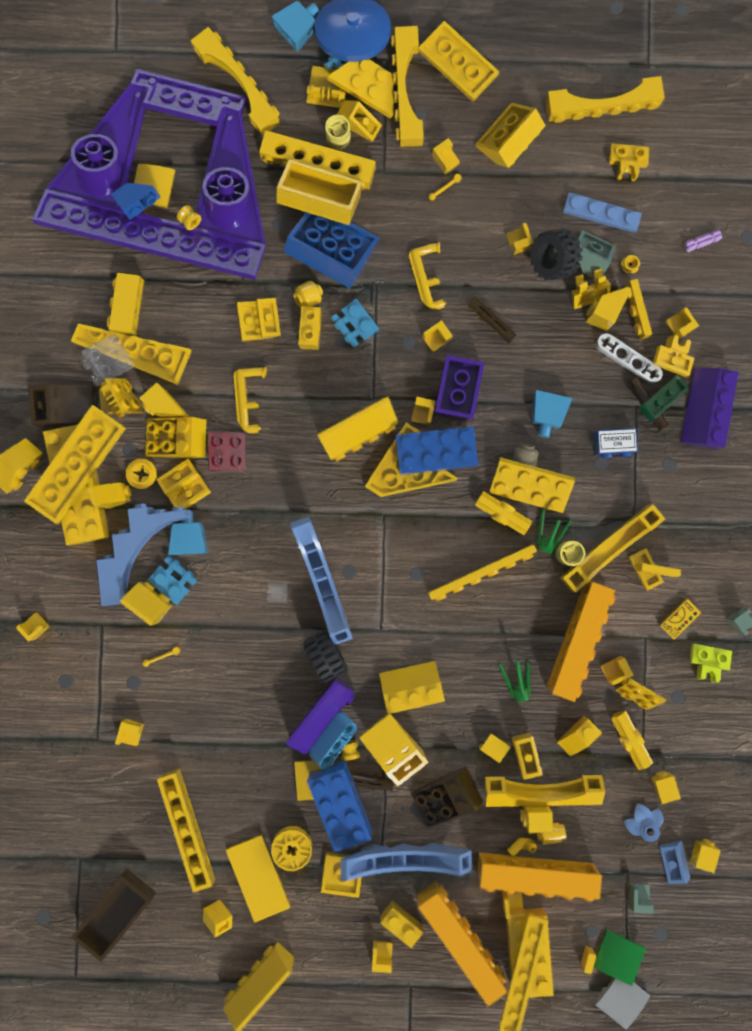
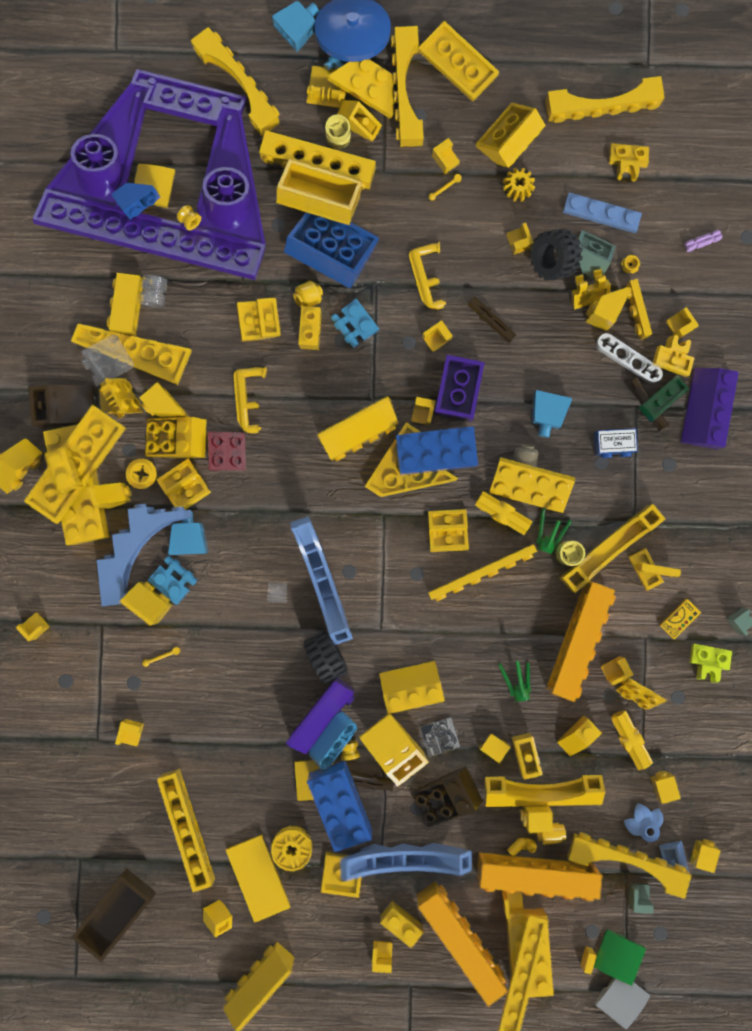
(63, 470): none -> yellow brick
(153, 291): none -> clear wheel
(439, 736): none -> piece
(448, 530): none -> yellow slope
(516, 178): none -> yellow gear
(587, 850): none -> yellow arch

